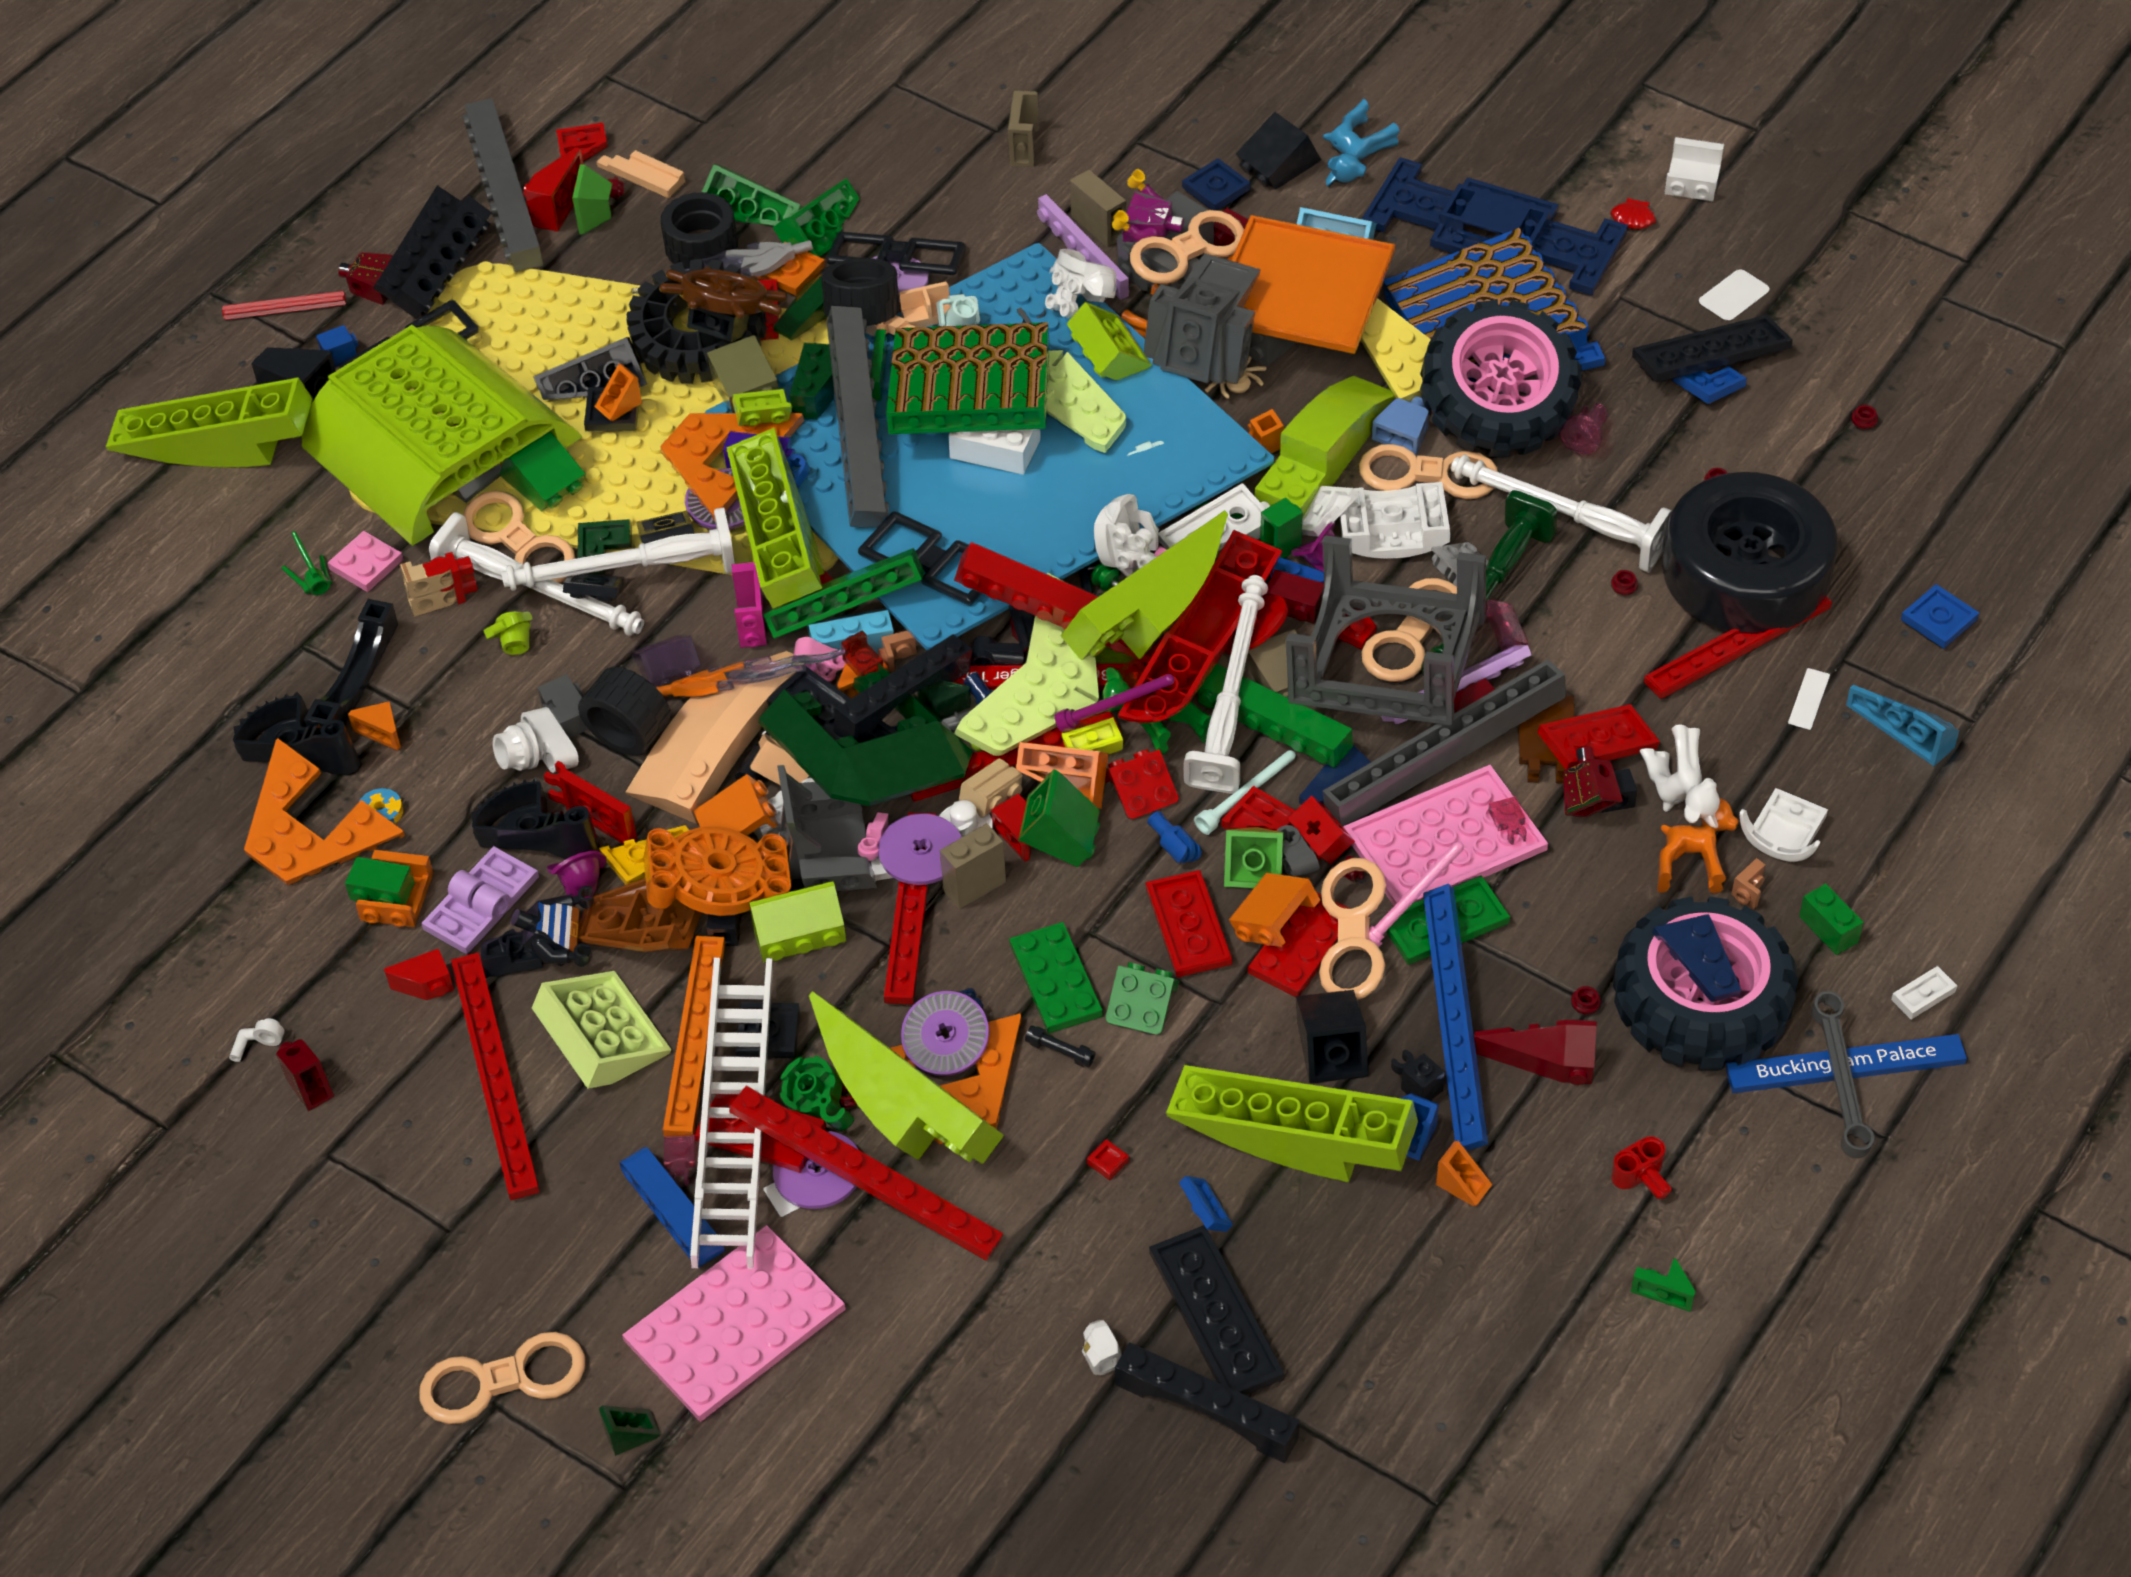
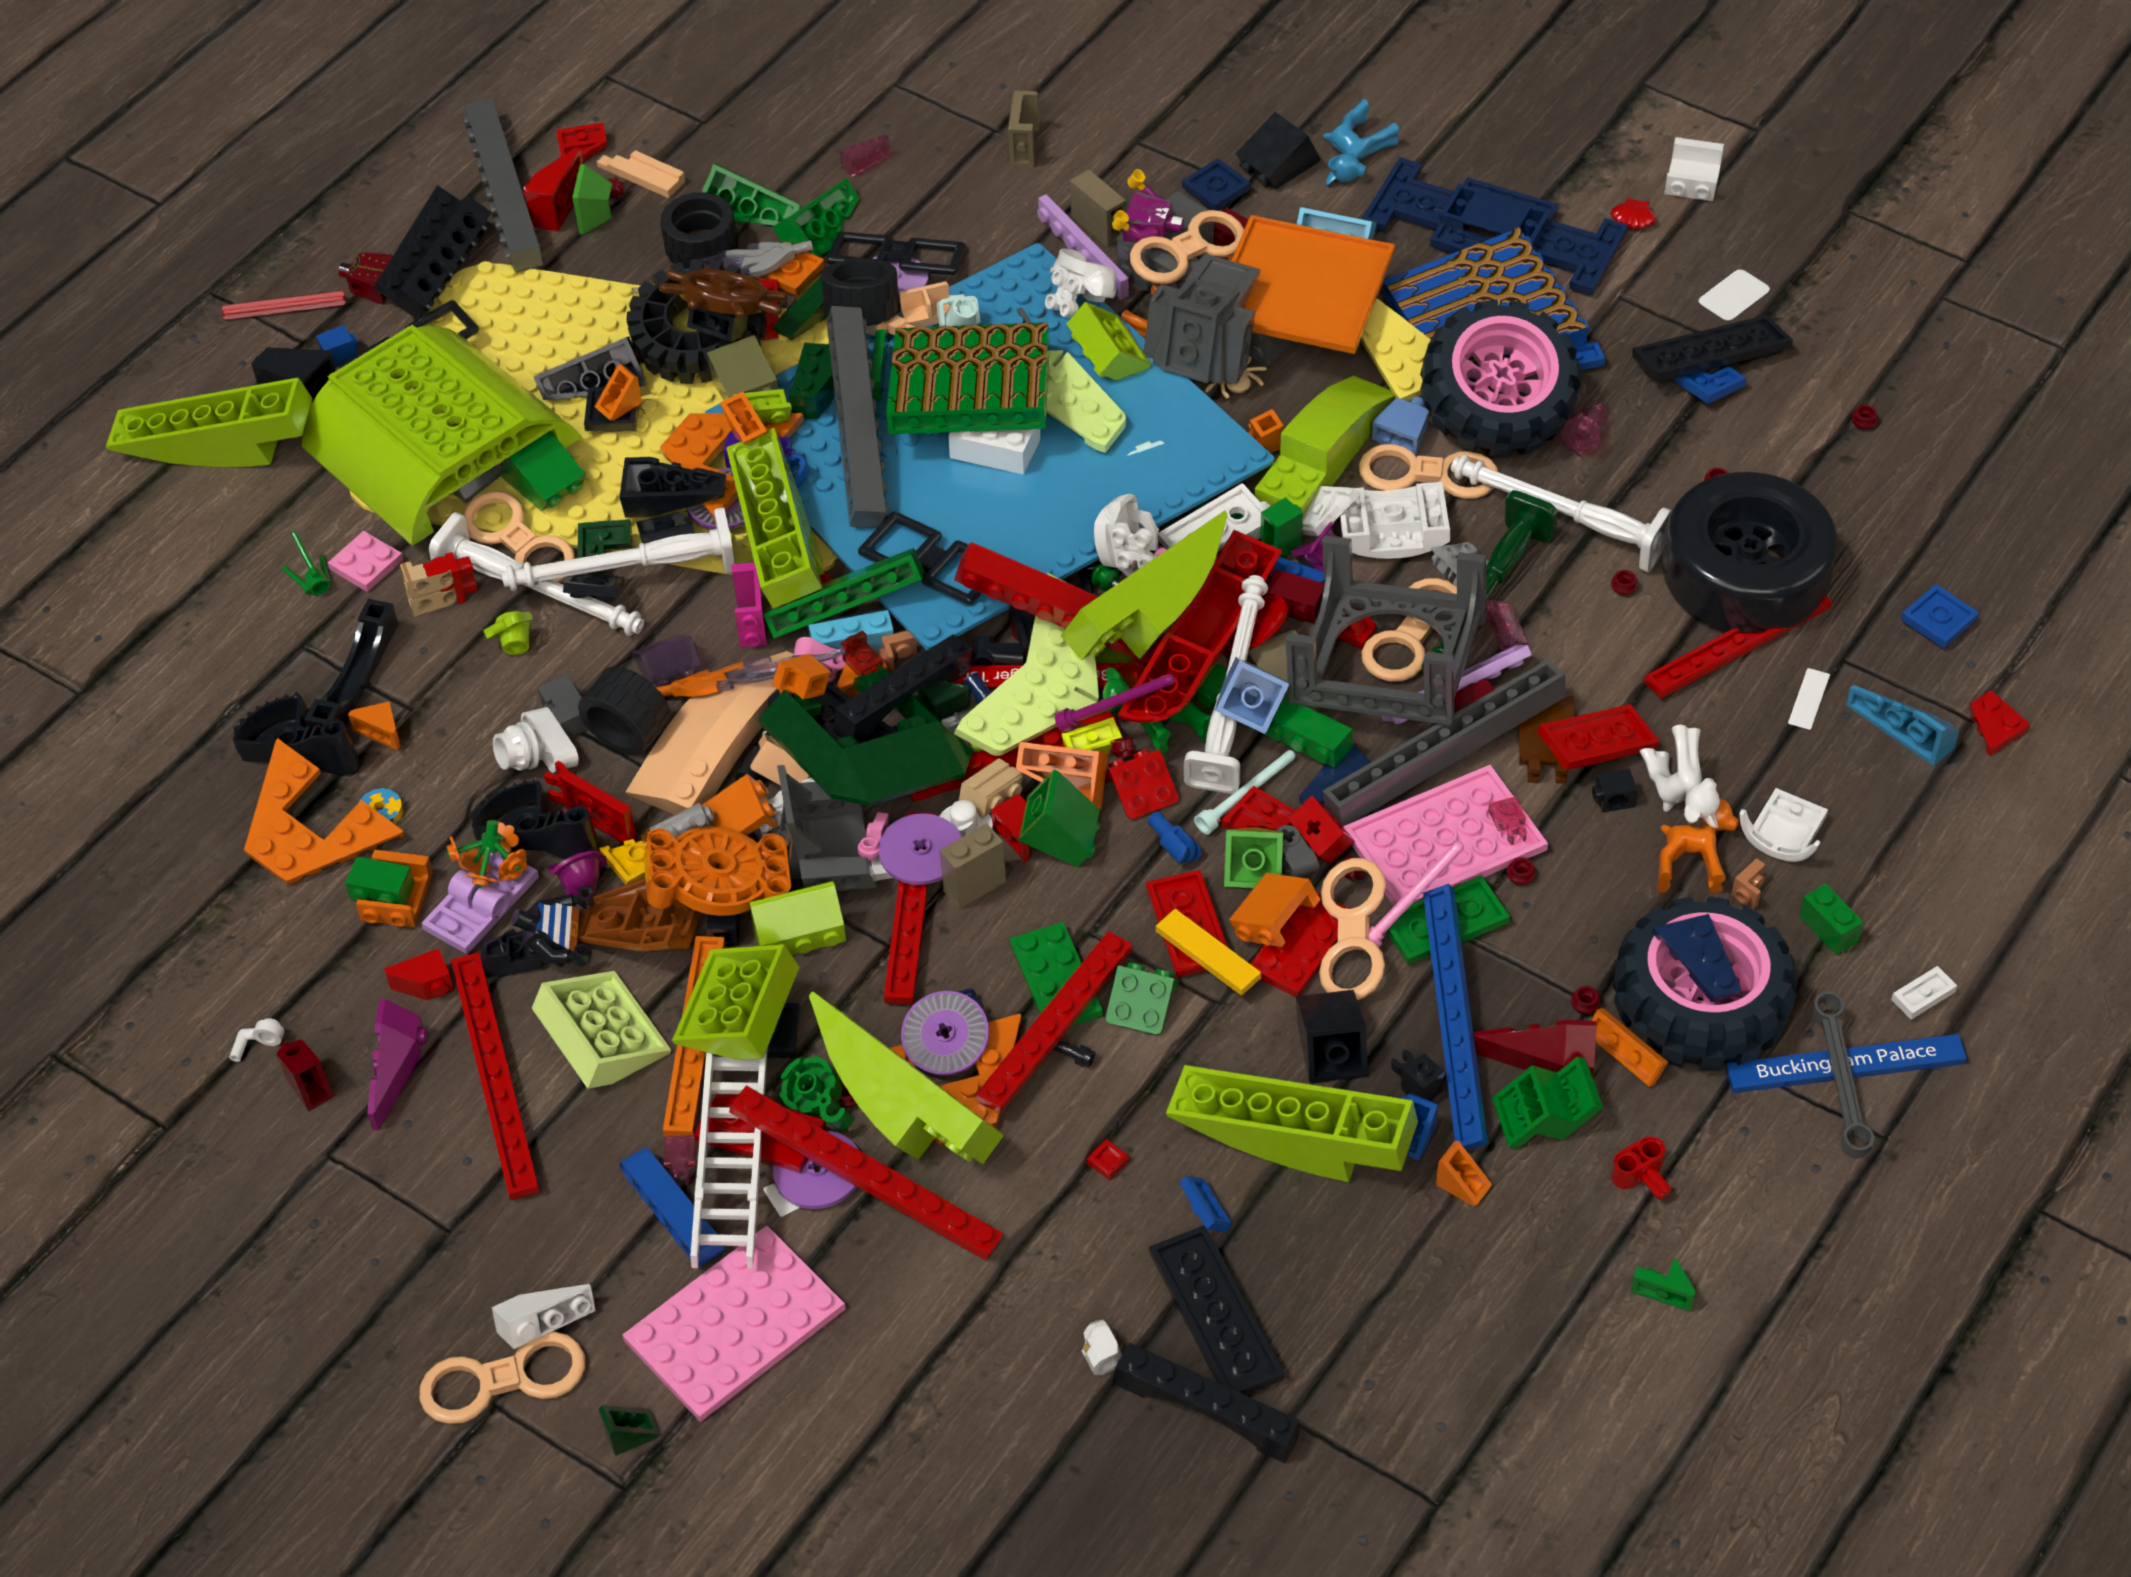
(399, 1050): none -> magenta wedge
(496, 839): none -> orange plant
(541, 1312): none -> white slope
(659, 488): none -> black wedge
(689, 819): none -> light grey piece
(737, 1001): none -> lime slope
(742, 418): none -> orange slope
(801, 676): none -> orange brick
(857, 157): none -> clear pink slope
(1053, 1022): none -> red plate
(1122, 746): none -> dark red plate
(1208, 952): none -> yellow tile
(1251, 695): none -> medium blue slope
(1521, 865): none -> dark red plate
(1547, 1103): none -> green bracket
(1589, 785): dark red torso -> none
(1628, 1048): none -> orange tile
(1997, 721): none -> red wing

